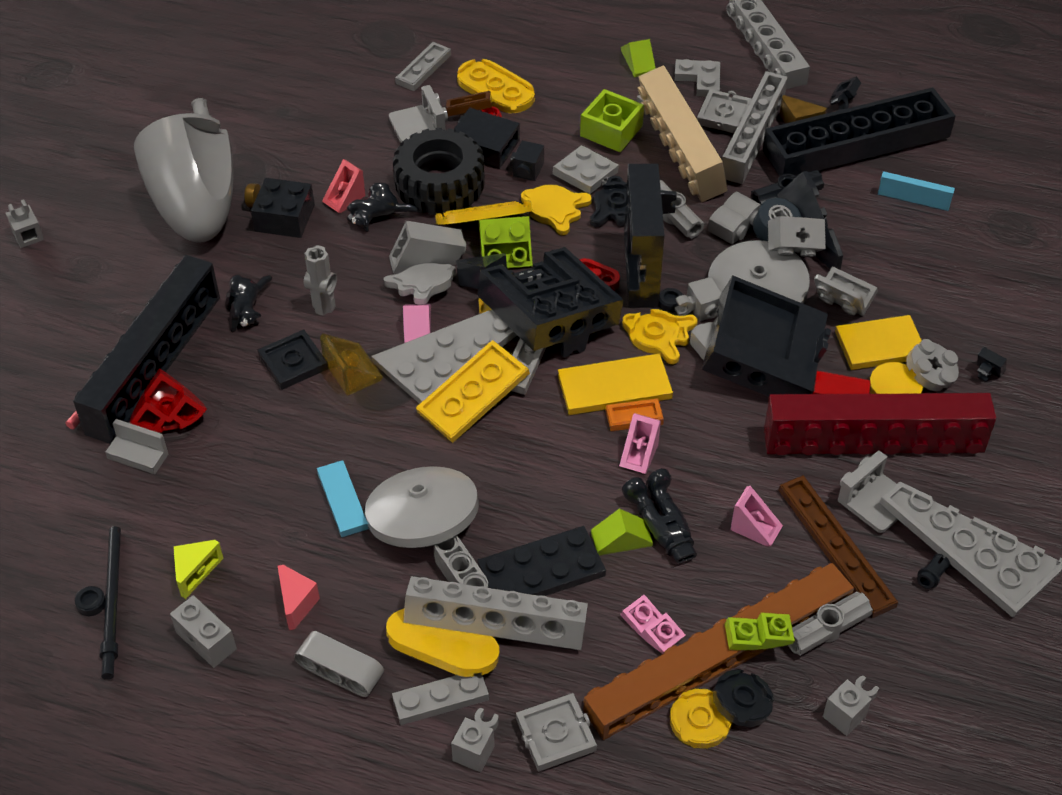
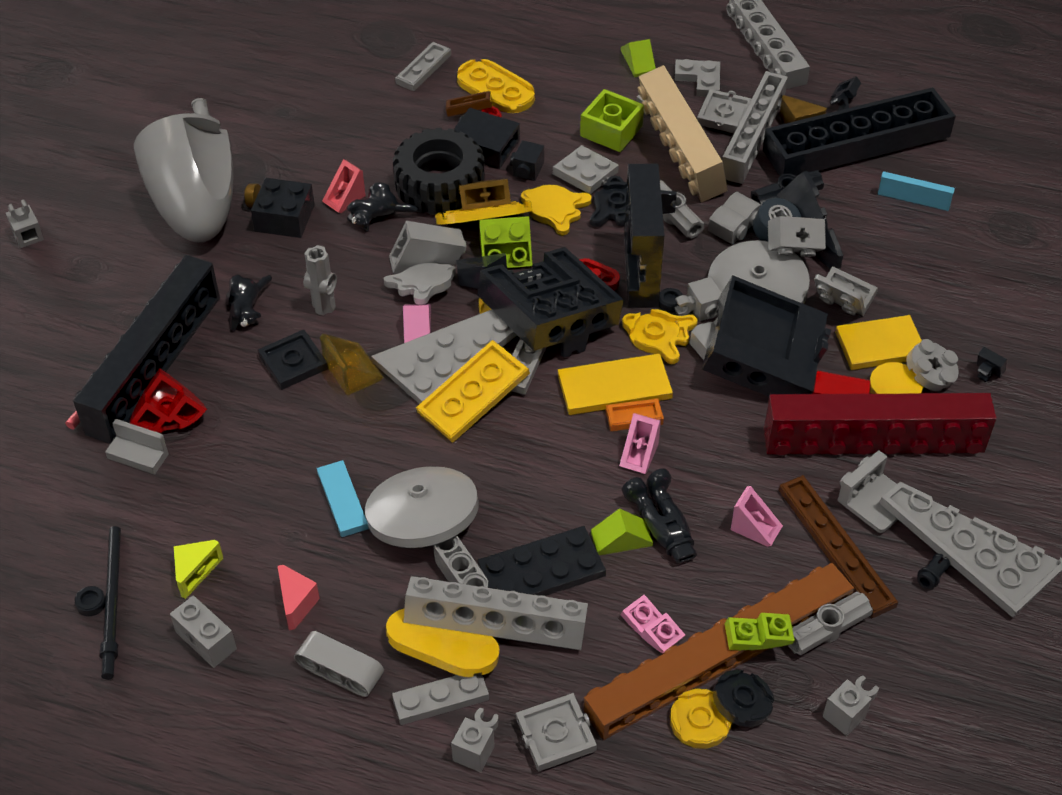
(421, 117): light grey bracket -> none
(485, 194): none -> pearl gold slope

